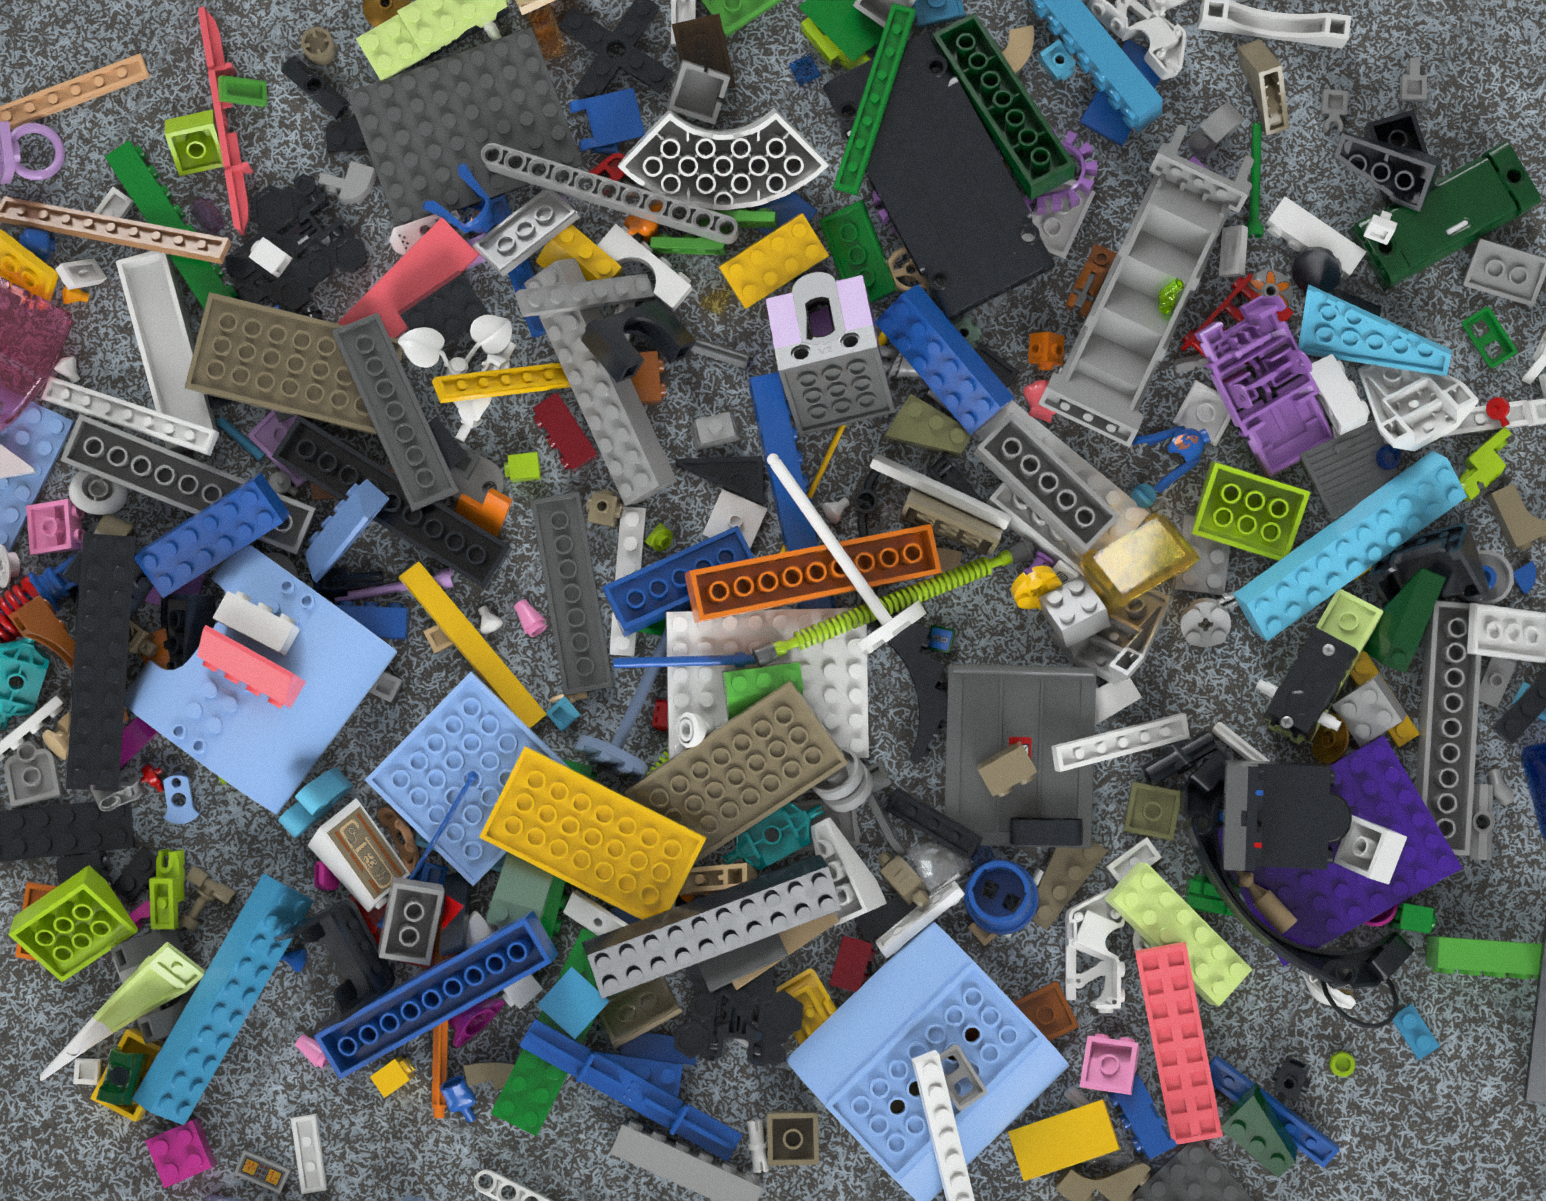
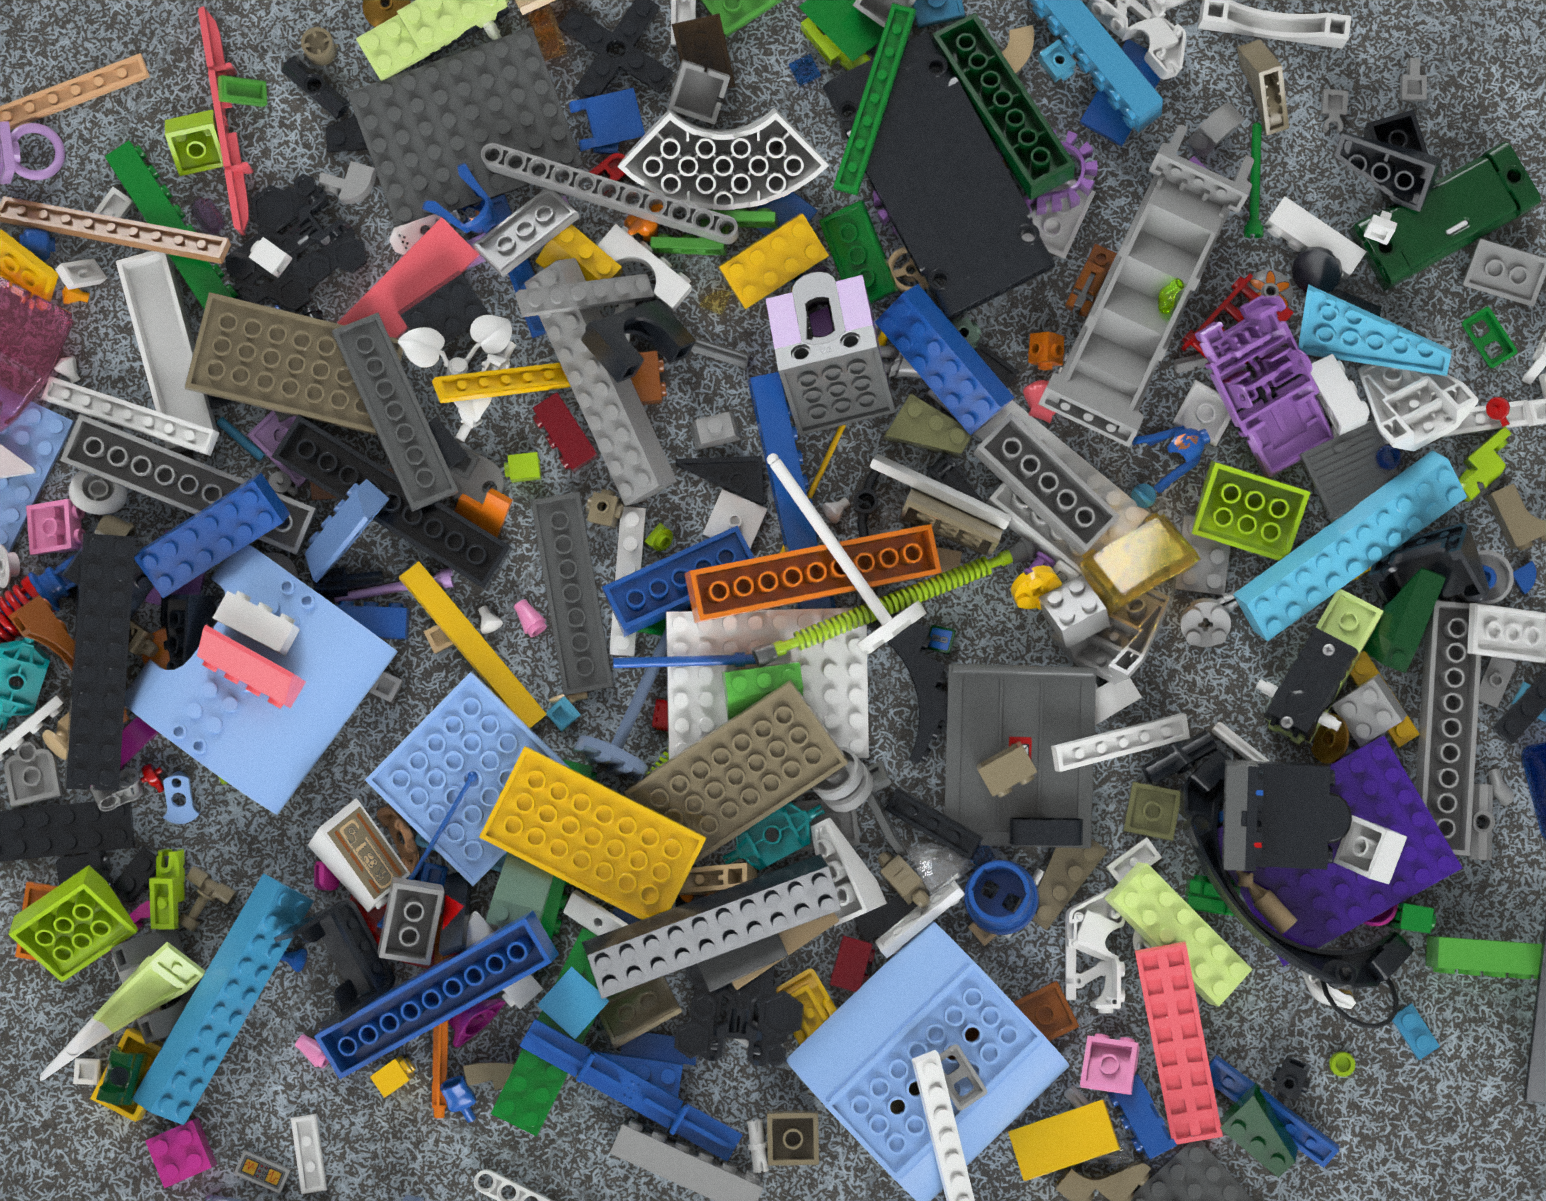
(315, 801): medium azure connector -> none
(691, 729): white brick -> none
(1233, 251): white plate -> none

